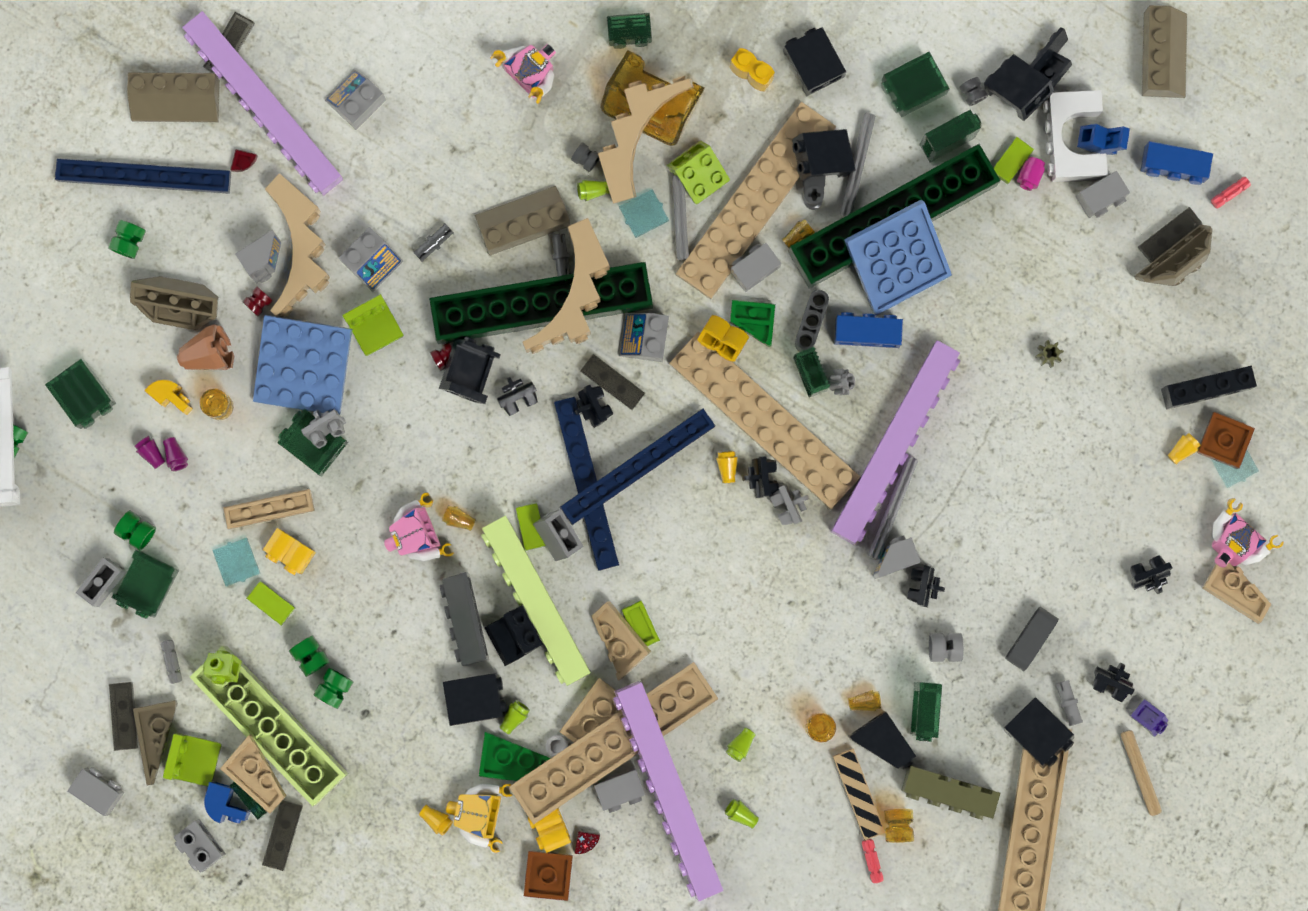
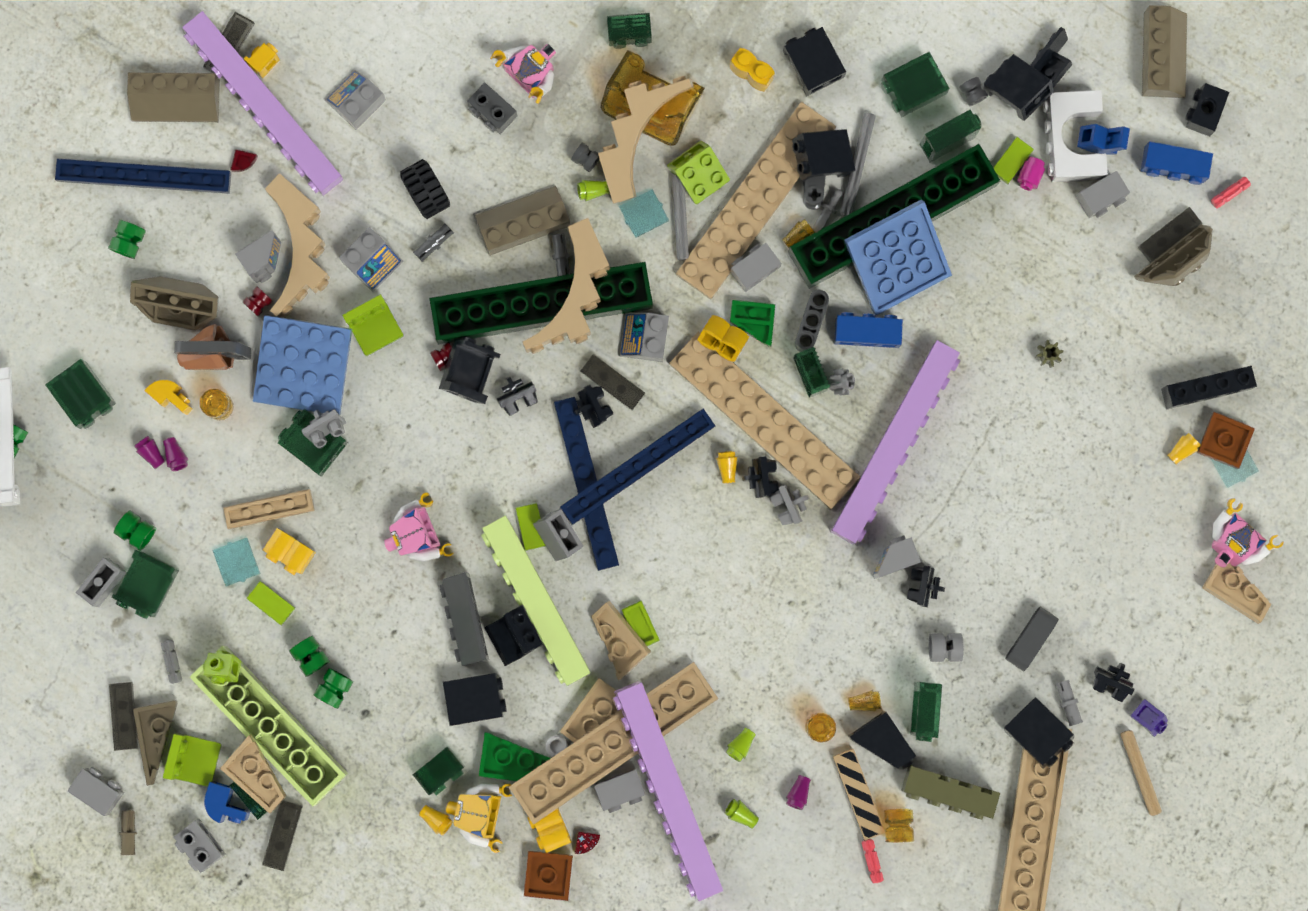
(128, 832): none -> dark tan axle
(226, 348): none -> dark grey beam
(263, 59): none -> yellow brick
(425, 189): none -> black tyre
(438, 771): none -> clear green brick
(457, 518): clear yellow cone -> none
(491, 108): none -> dark grey brick
(514, 717): lime cone -> none
(798, 794): none -> magenta cone
(828, 209): none -> light grey piece
(893, 507): light grey axle -> none
(1152, 578): black hips -> none
(1215, 100): none -> black brick

